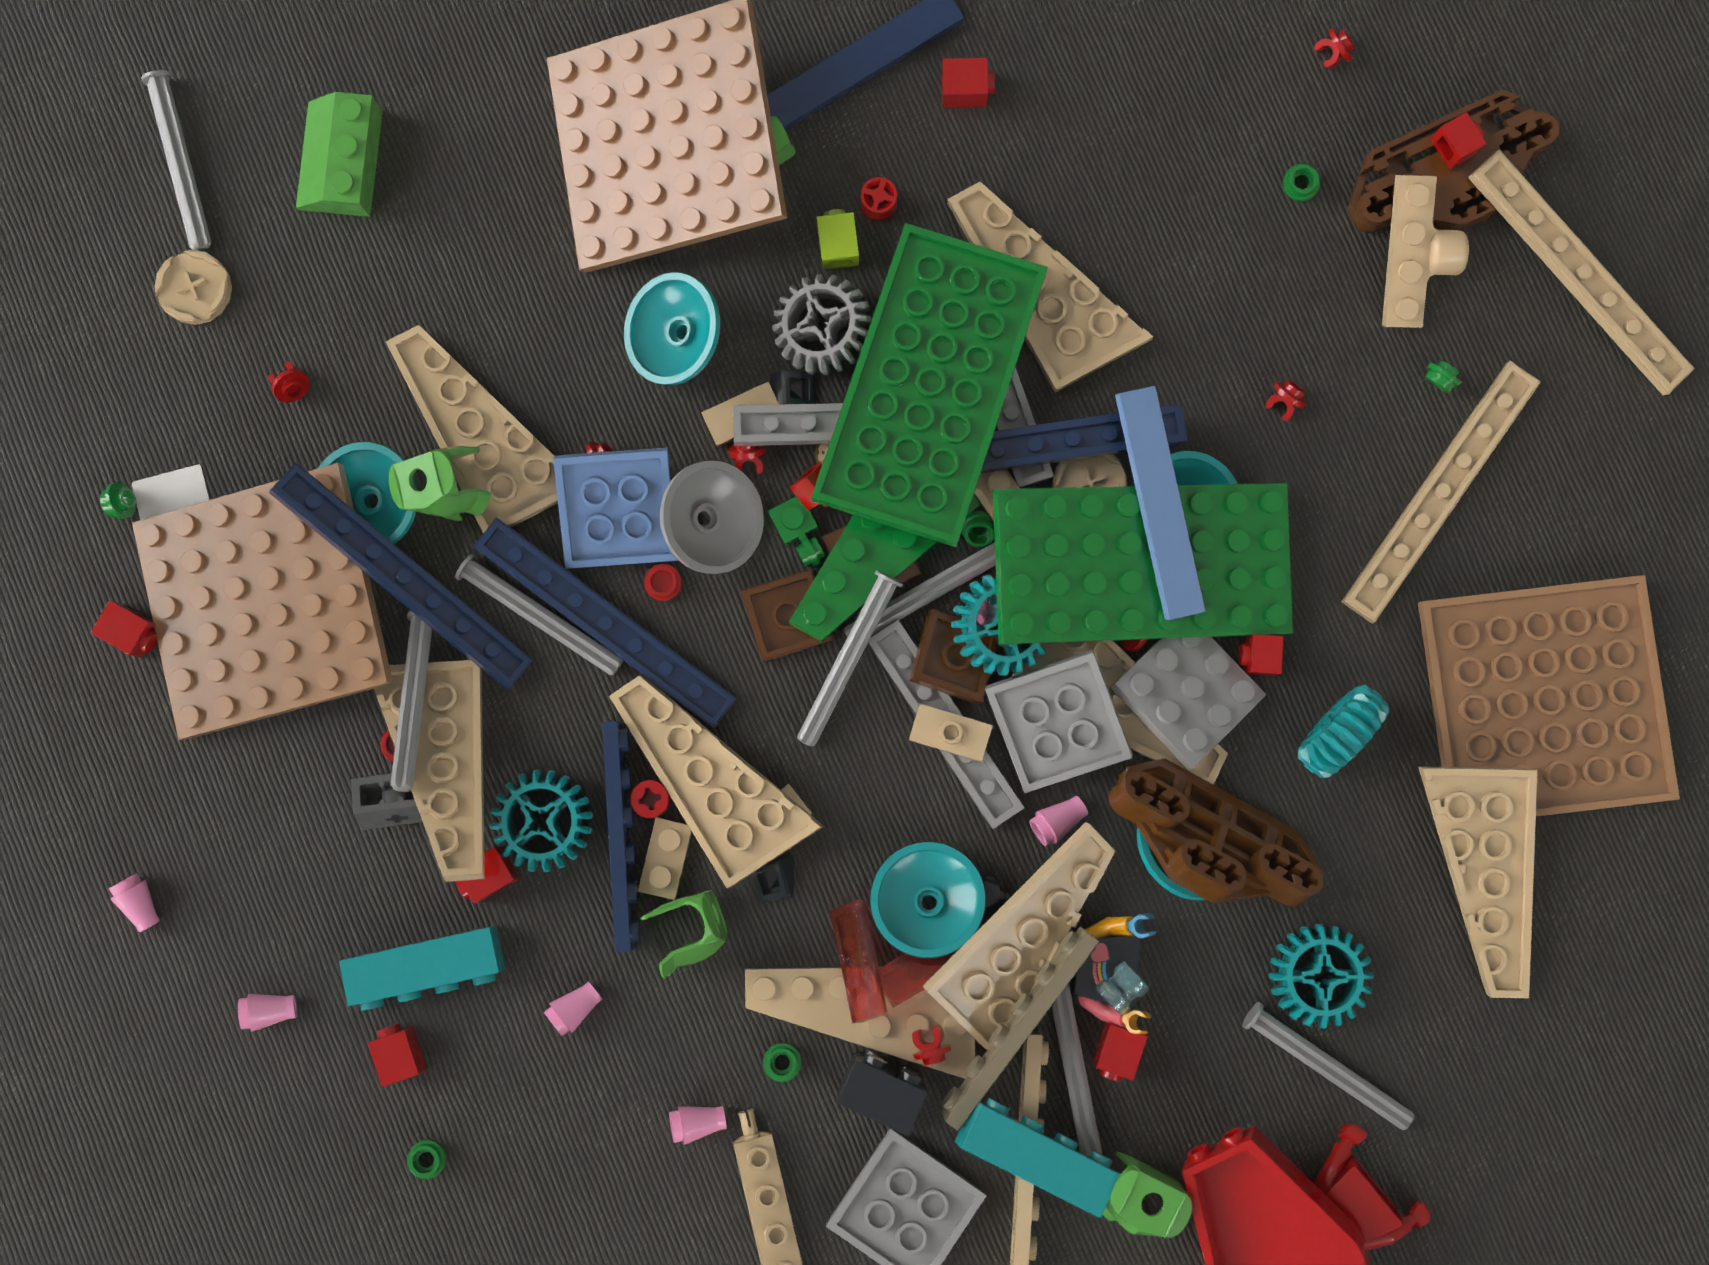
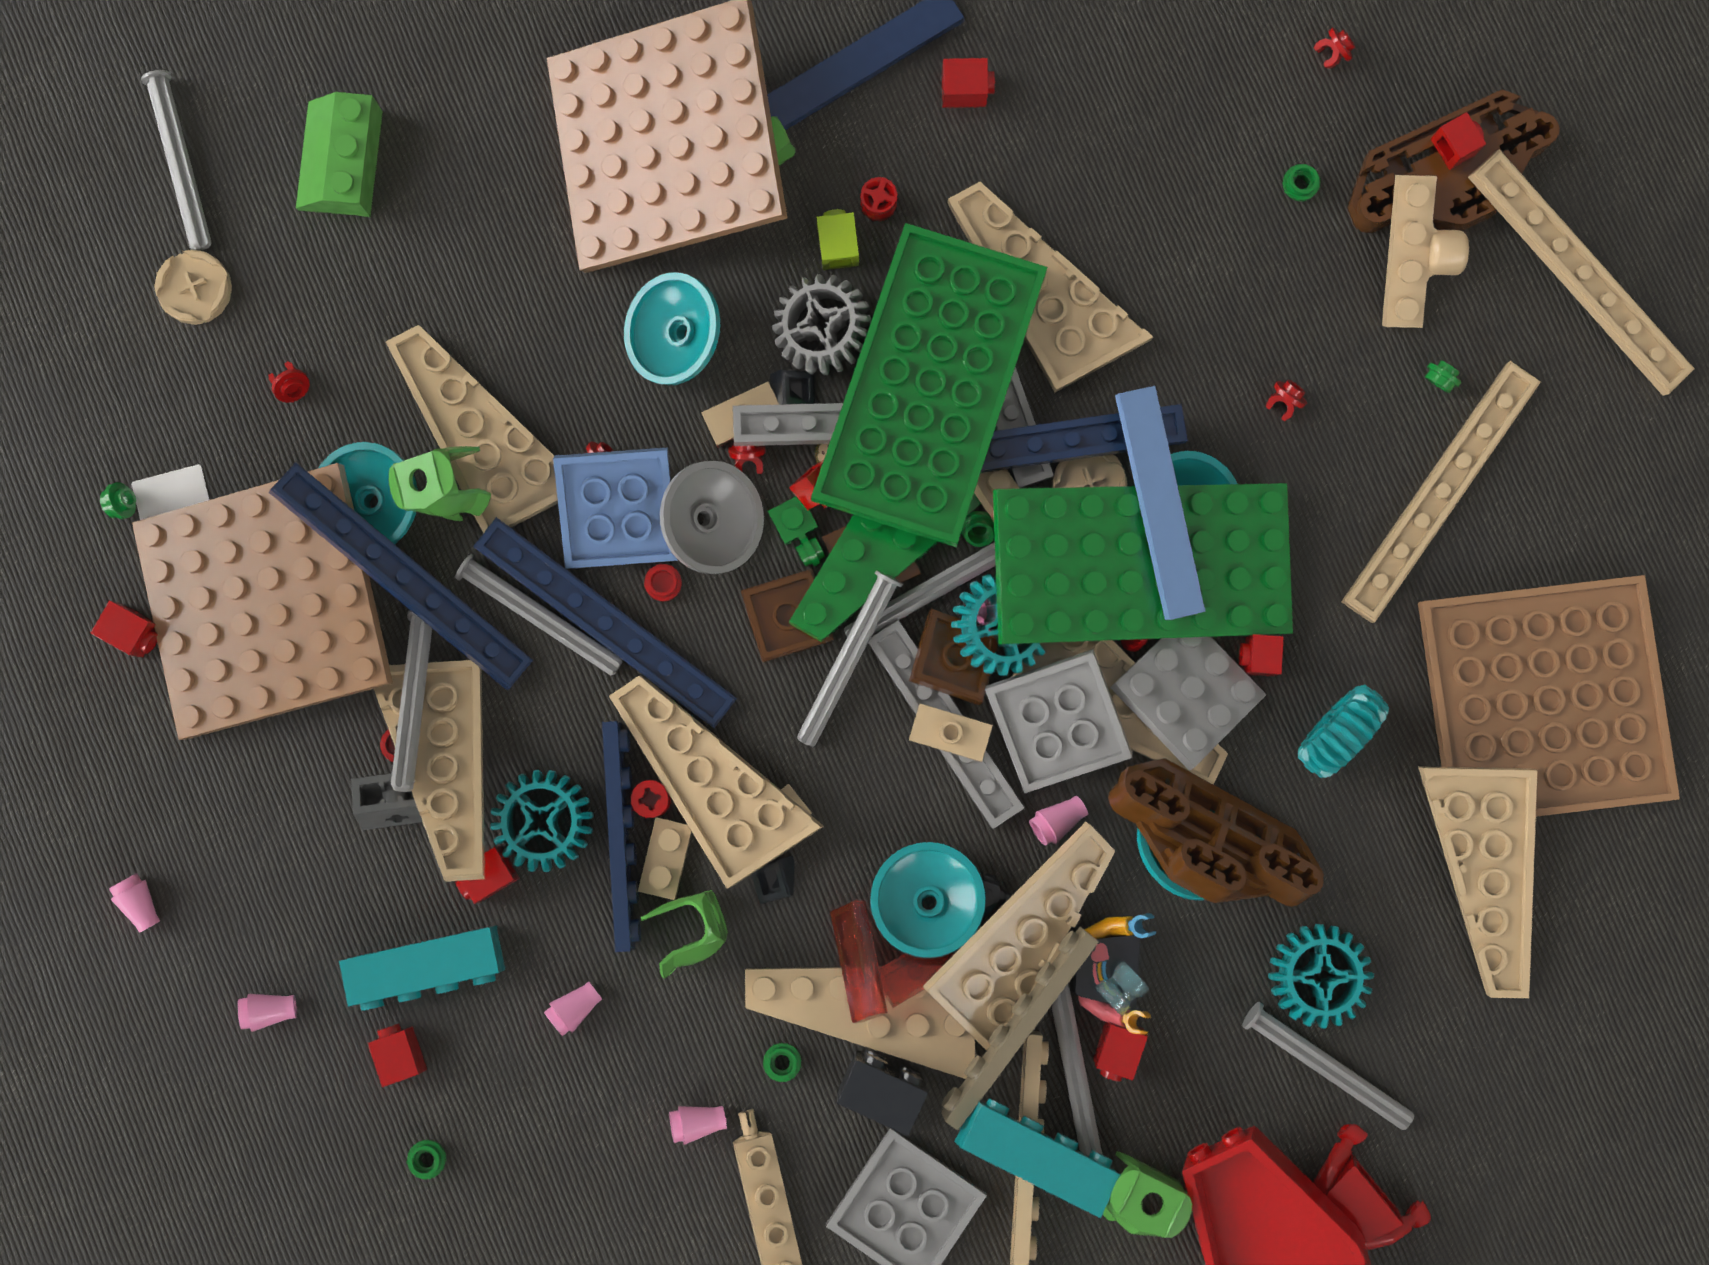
(930, 1052): red plate -> none

